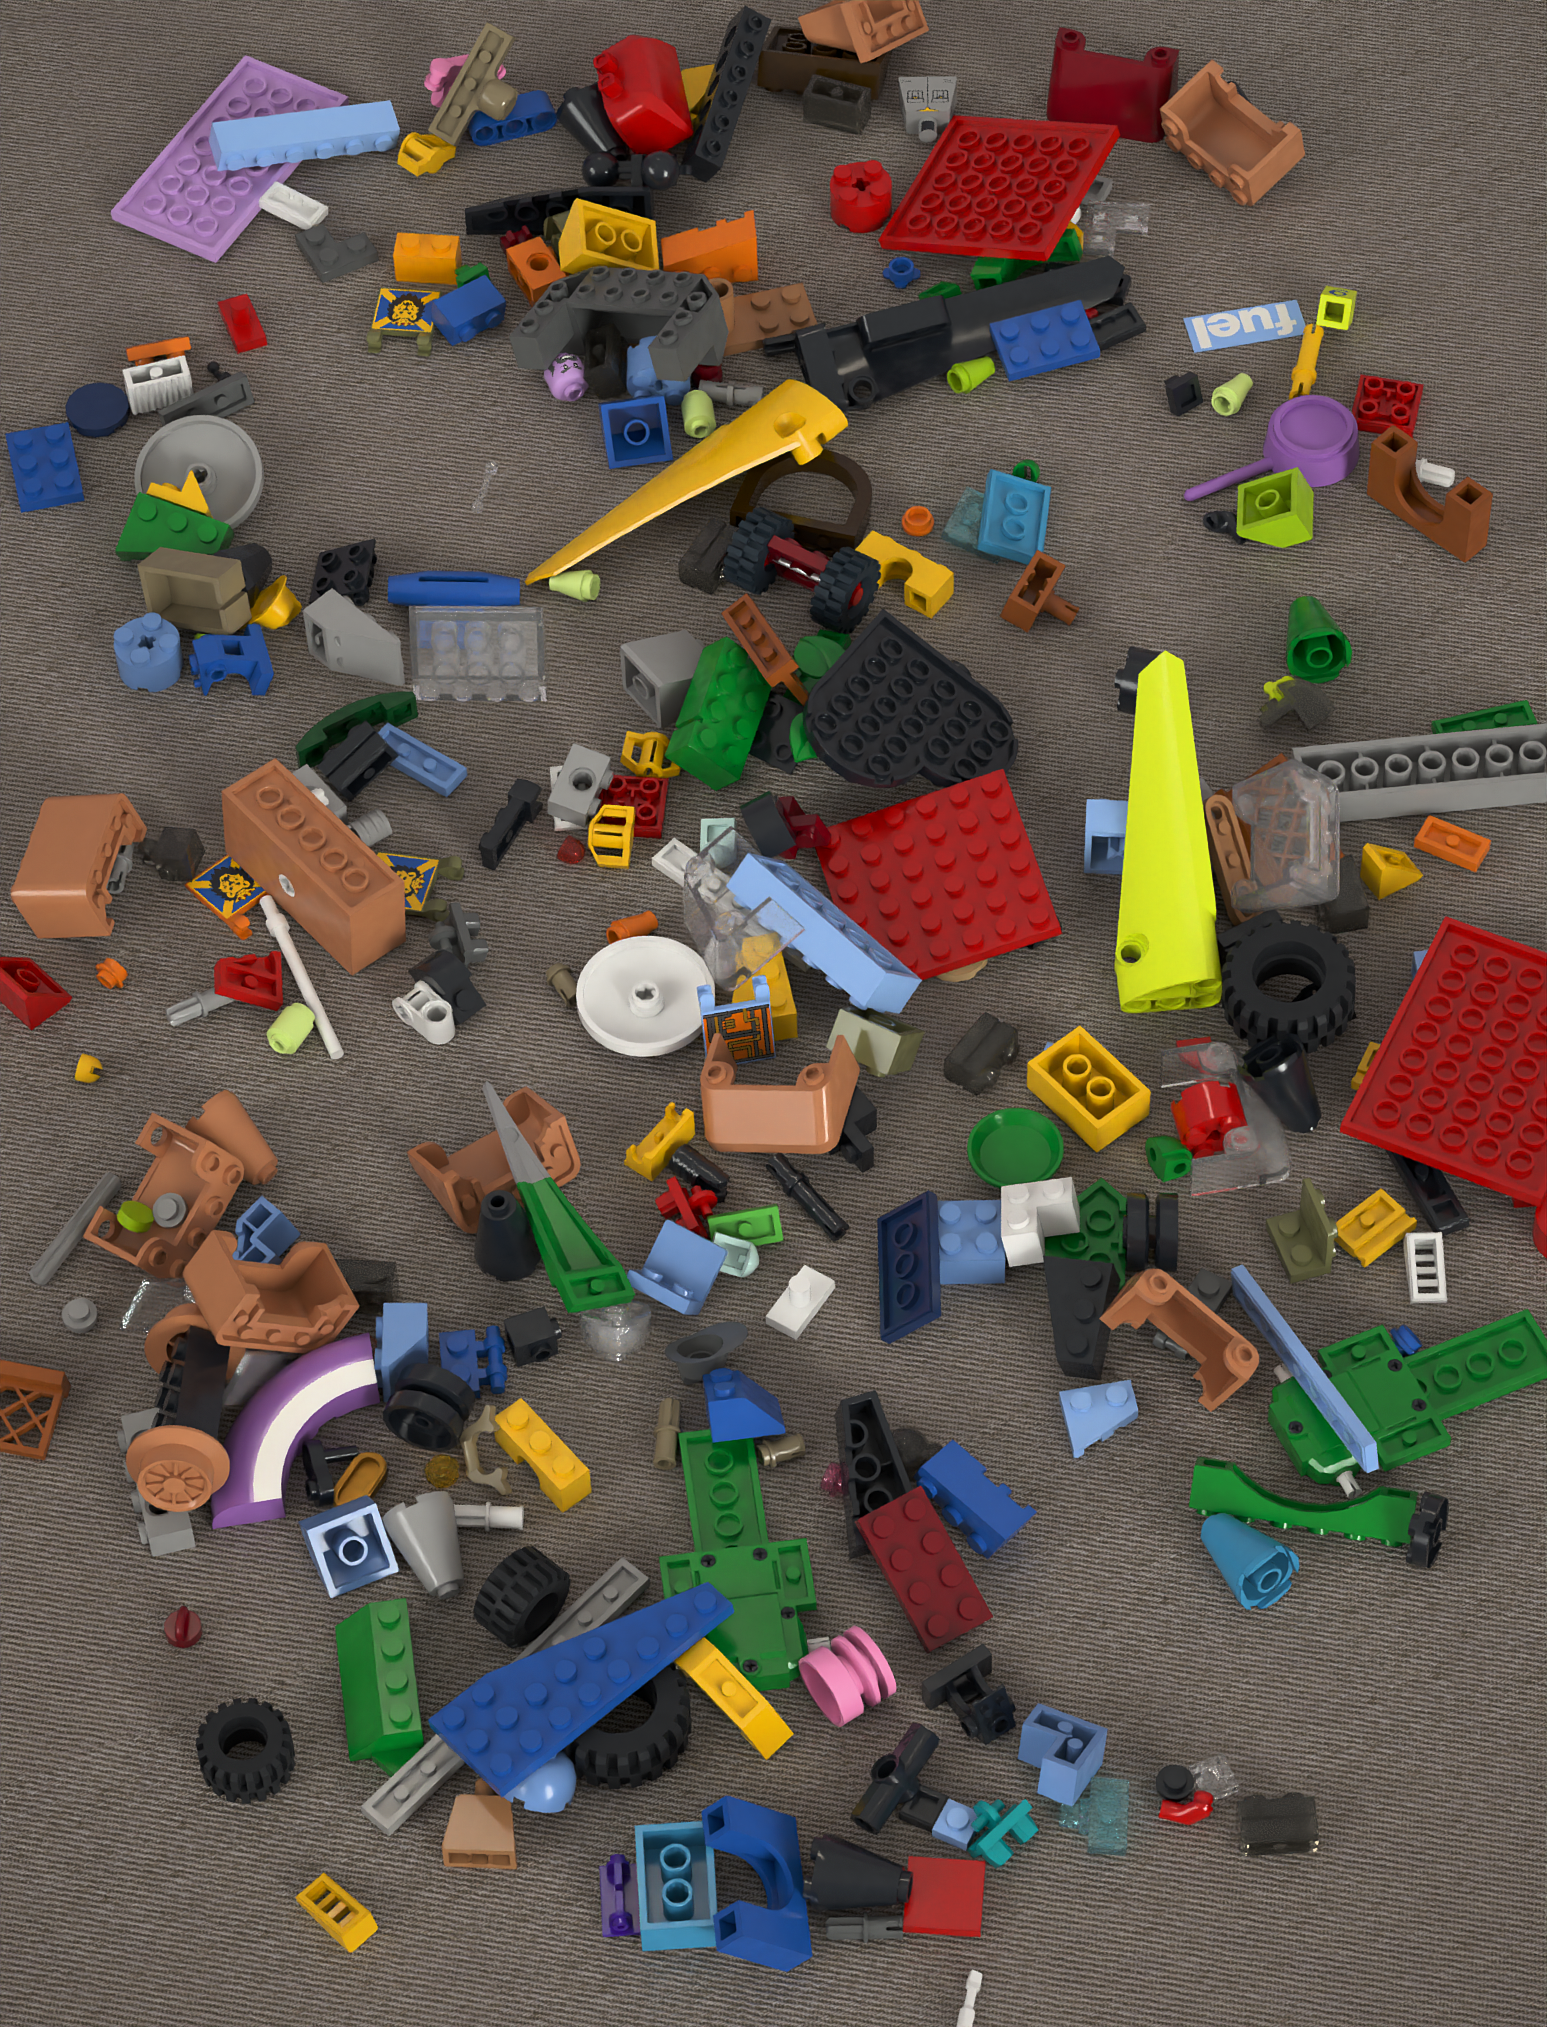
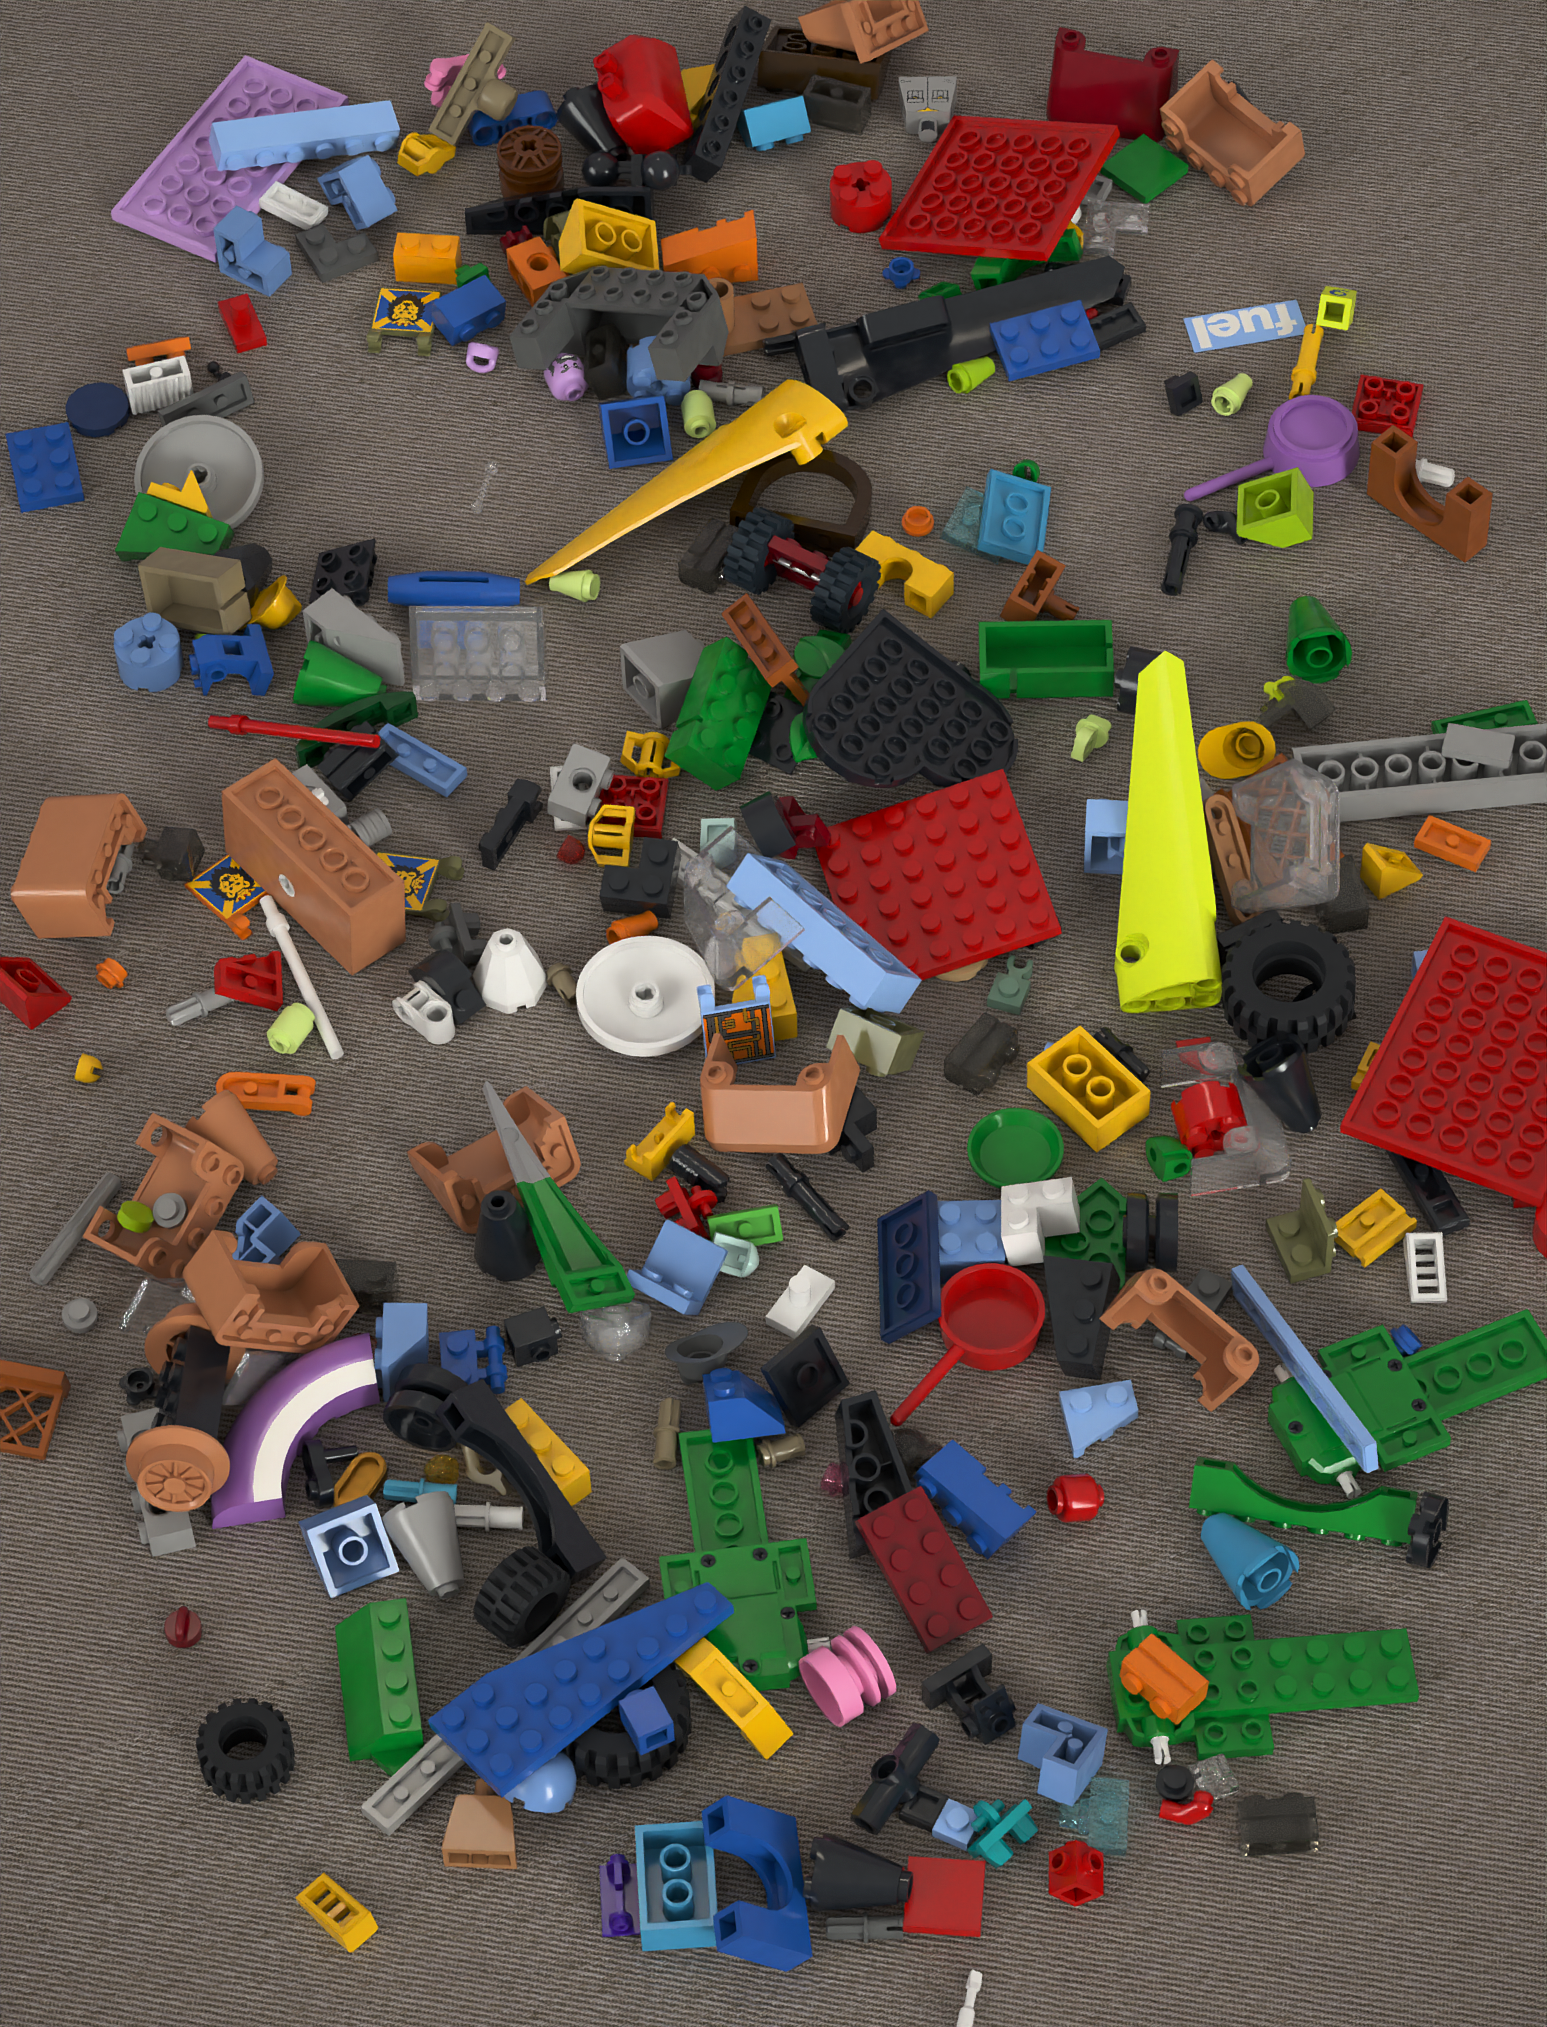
(135, 1378): none -> black plate
(242, 725): none -> red bar
(246, 254): none -> medium blue brick
(269, 1091): none -> orange plate
(333, 679): none -> green cone
(360, 191): none -> medium blue brick
(407, 1490): none -> medium azure axle
(483, 351): none -> lavender tile
(483, 1425): none -> black arch
(509, 973): none -> white cone
(529, 161): none -> reddish brown wheel
(645, 888): none -> black brick
(646, 1720): none -> blue brick
(774, 122): none -> dark azure slope
(805, 1376): none -> black tile
(986, 1322): none -> red piece
(1011, 989): none -> sand green plate
(1046, 658): none -> green piece
(1075, 1497): none -> red head
(1076, 1873): none -> red brick
(1090, 734): none -> yellowish green piece
(1122, 1053): none -> black axle
(1144, 169): none -> green tile
(1163, 1679): none -> orange brick
(1183, 538): none -> black pin
(1236, 749): none -> yellow piece
(1259, 1679): none -> green piece
(1478, 745): none -> light grey tile

